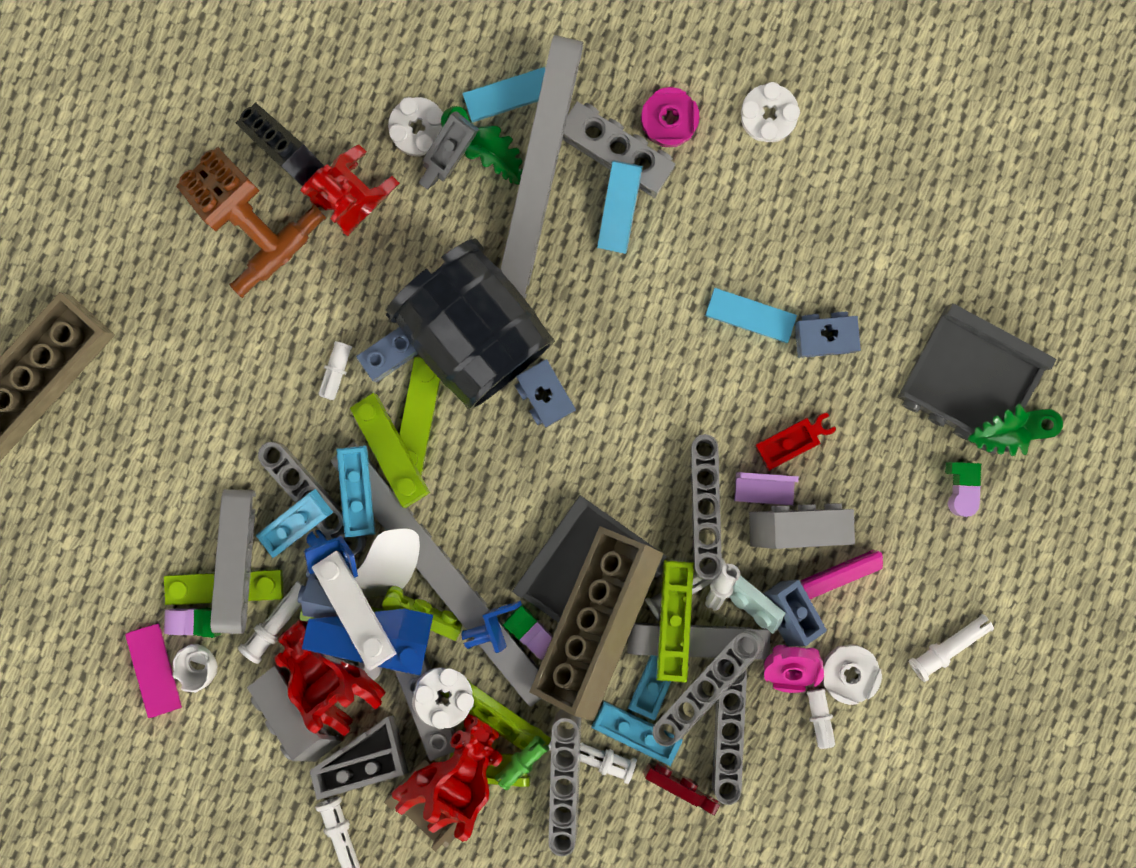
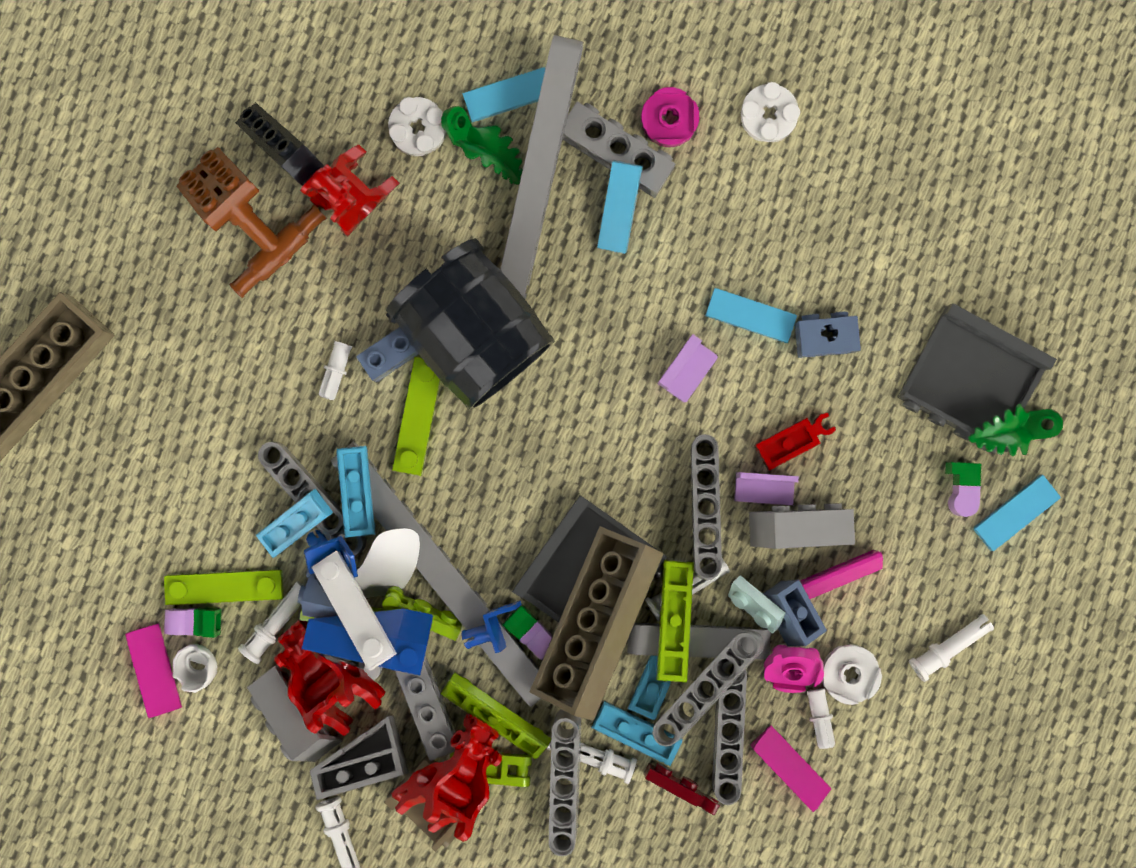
(233, 562): light grey beam -> none
(389, 450): lime plate -> none
(447, 149): dark grey hinge -> none
(458, 703): white plate -> none
(521, 763): bright green pin -> none
(544, 377): sand blue brick -> none
(688, 369): none -> lavender panel
(722, 586): white axle -> none
(791, 768): none -> dark pink slope
(1016, 513): none -> medium azure tile

